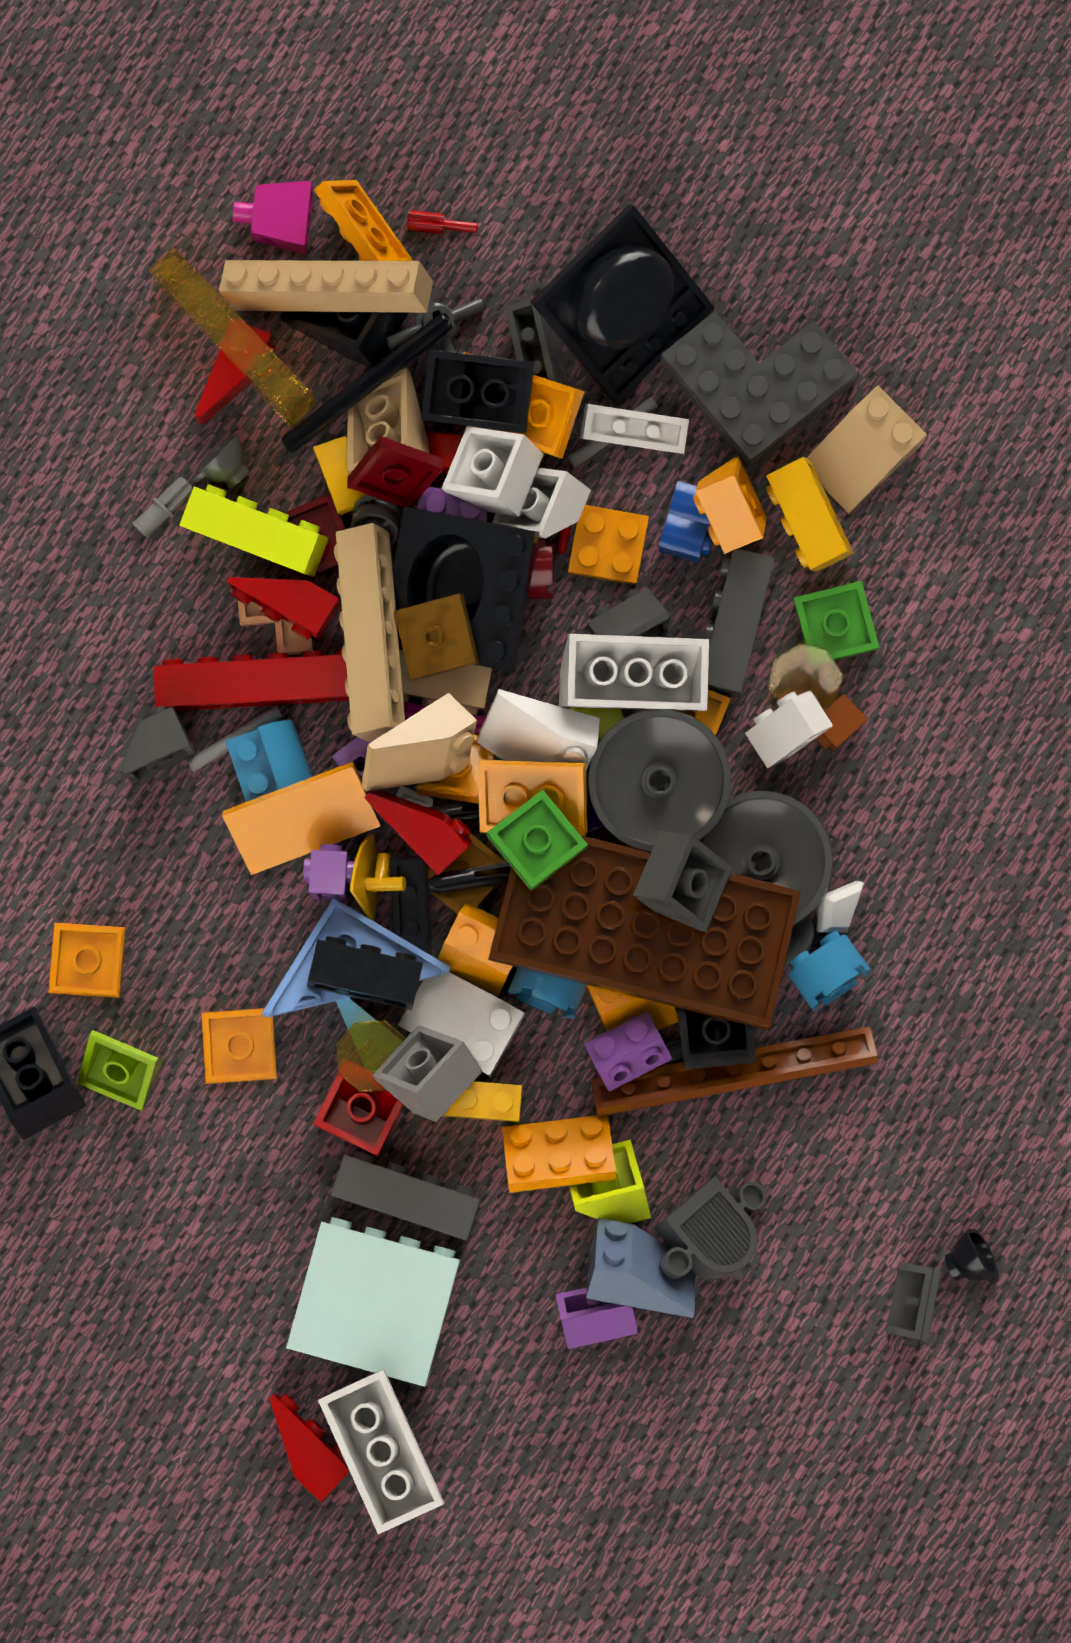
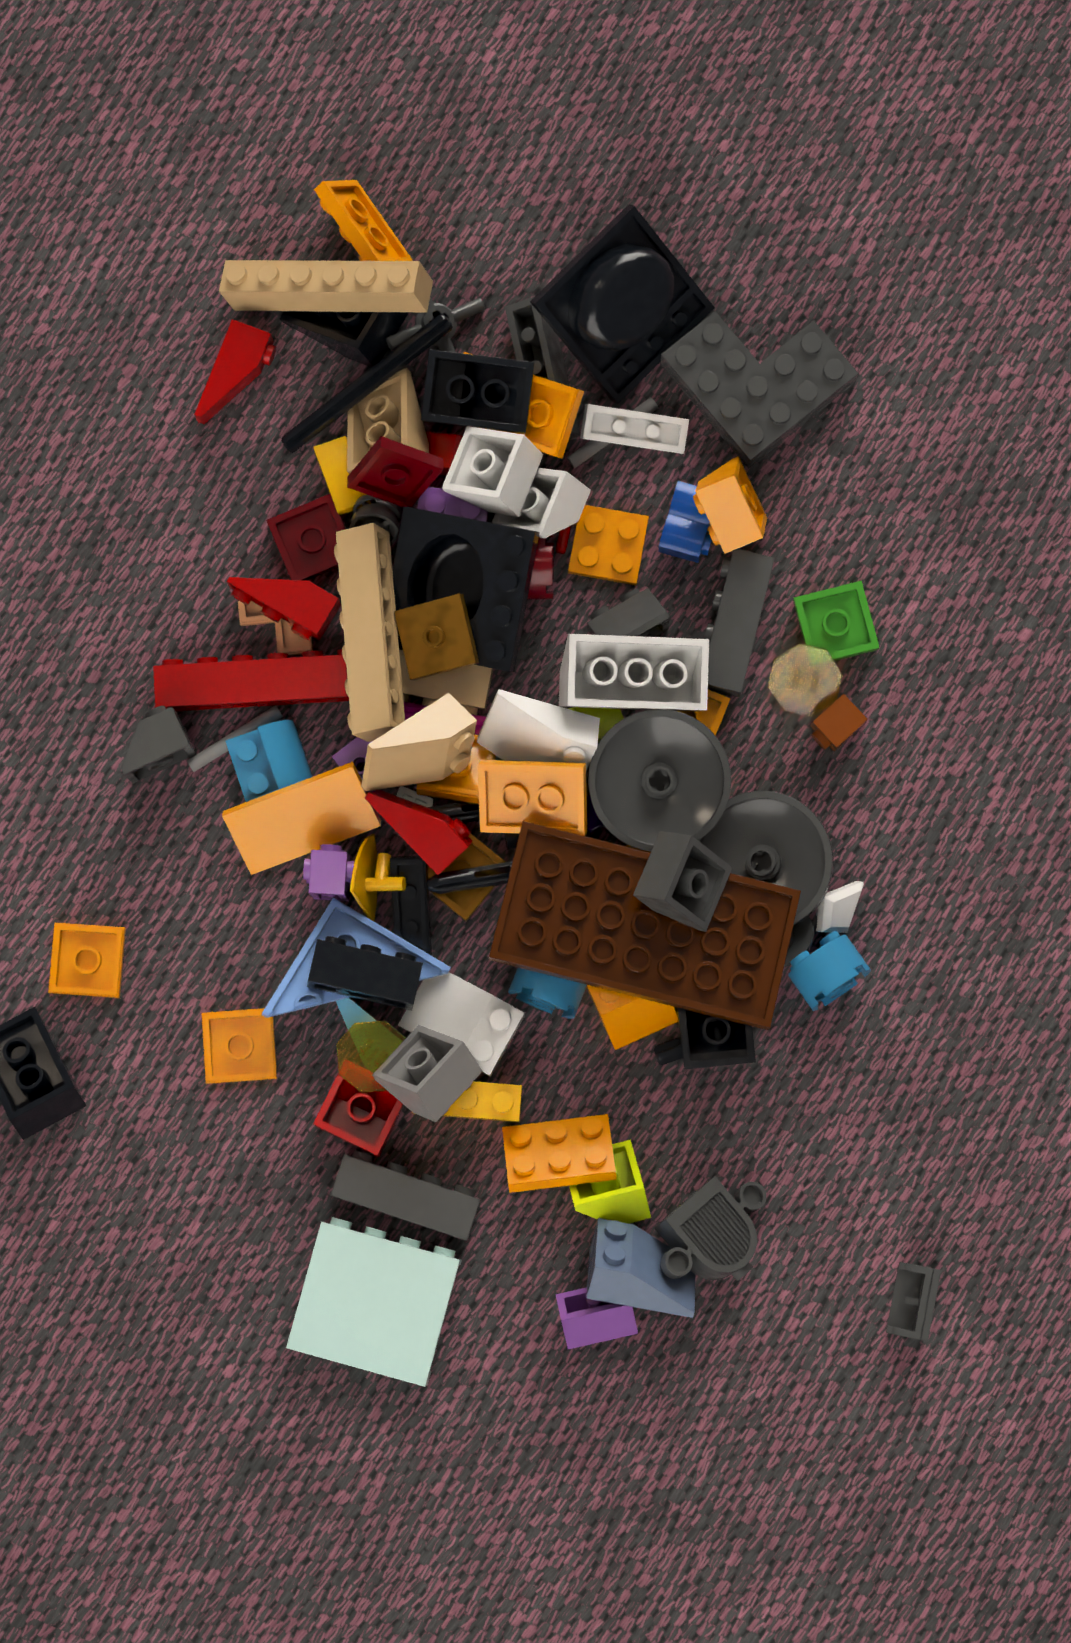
(118, 1070): lime slope -> none
(163, 507): light grey axle -> none
(223, 463): dark grey piece -> none
(233, 336): clear yellow arch -> none
(253, 530): neon yellow brick -> none
(279, 215): dark pink torso -> none
(310, 1456): red slope -> none
(381, 1451): white slope -> none
(436, 222): red axle -> none
(469, 948): light orange slope -> none
(537, 840): bright green plate -> none
(628, 1051): medium lavender brick -> none
(772, 1065): dark orange plate -> none
(788, 728): white brick -> none
(808, 515): yellow brick -> none
(865, 449): tan slope -> none
(972, 1259): black piece -> none

